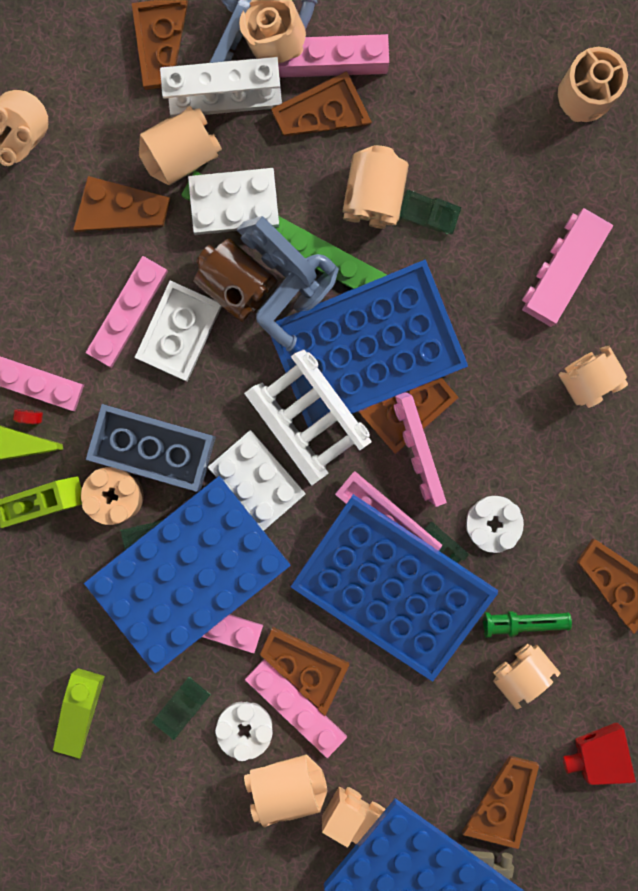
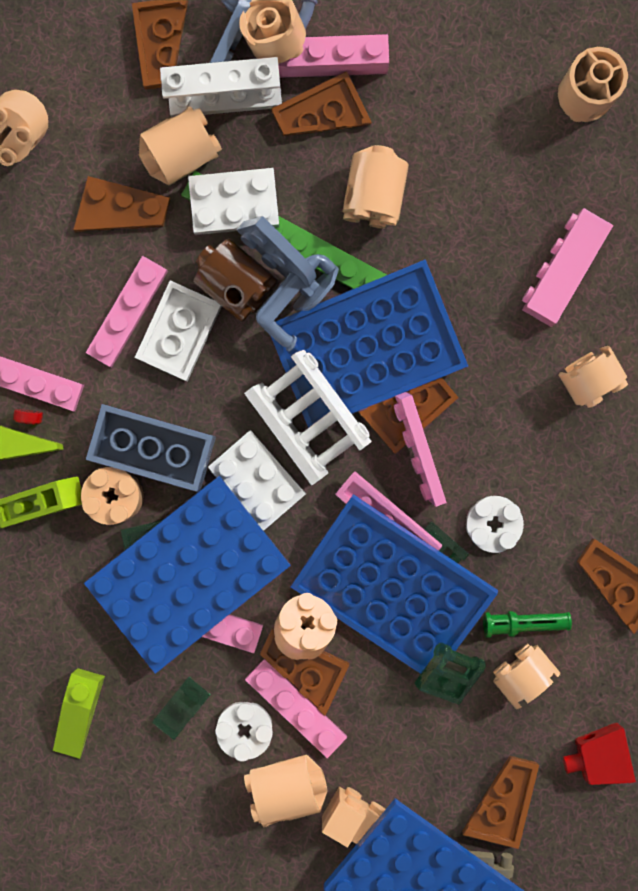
(308, 612): none -> light nougat brick
(429, 212): clear green slope -> none
(446, 682): none -> clear green plate

